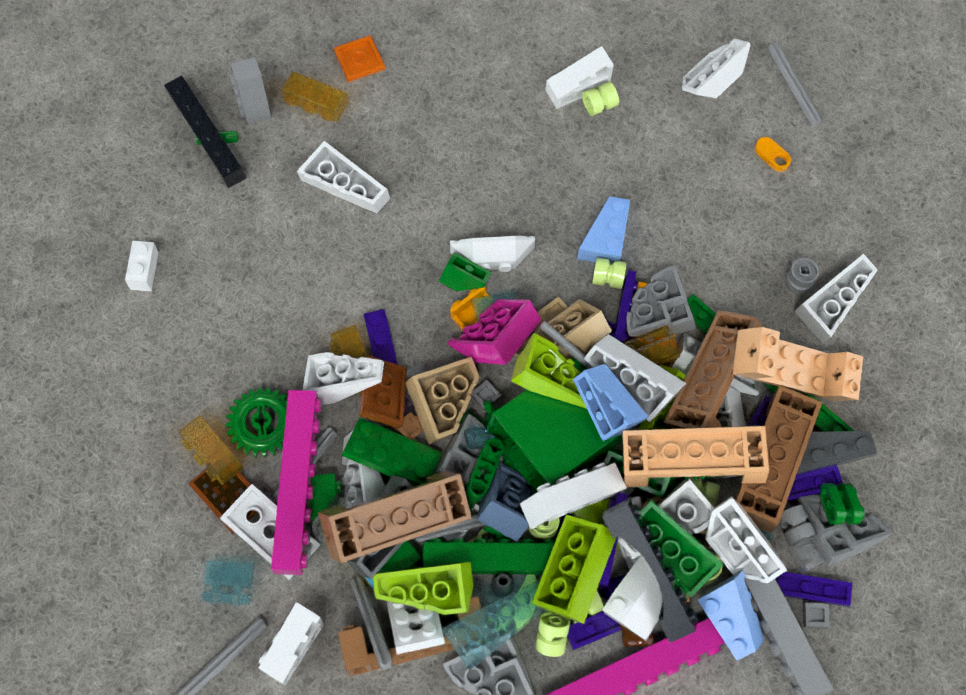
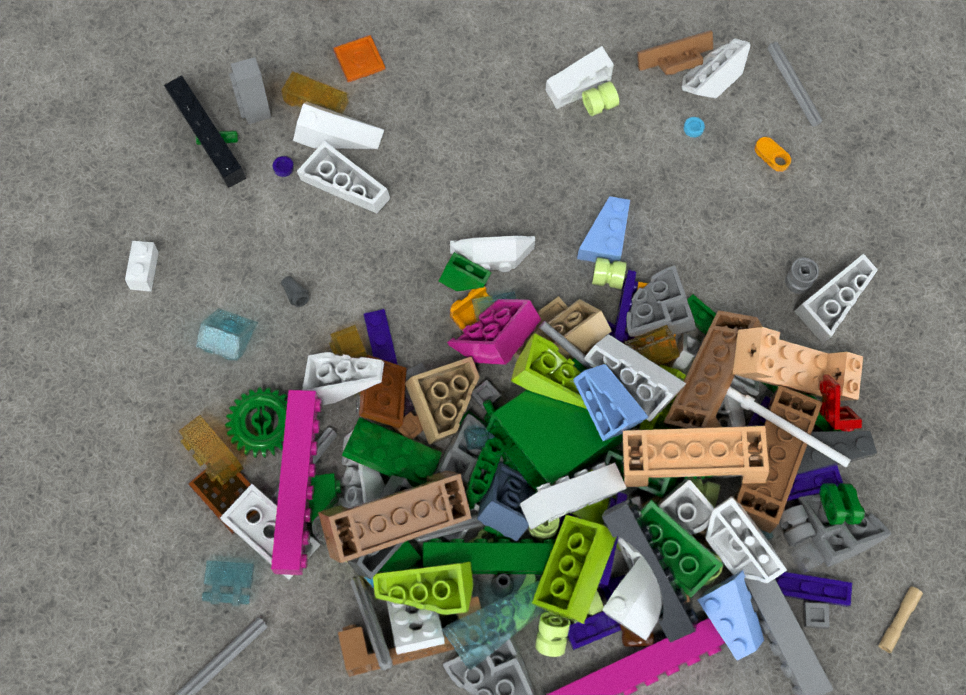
(226, 334): none -> clear light blue slope
(283, 166): none -> dark purple tile
(291, 644): white wedge -> none
(295, 292): none -> dark grey cone
(338, 130): none -> white wedge
(678, 54): none -> medium nougat bracket
(694, 127): none -> medium azure tile
(748, 402): none -> white bar
(837, 416): none -> red bracket
(894, 631): none -> tan piece

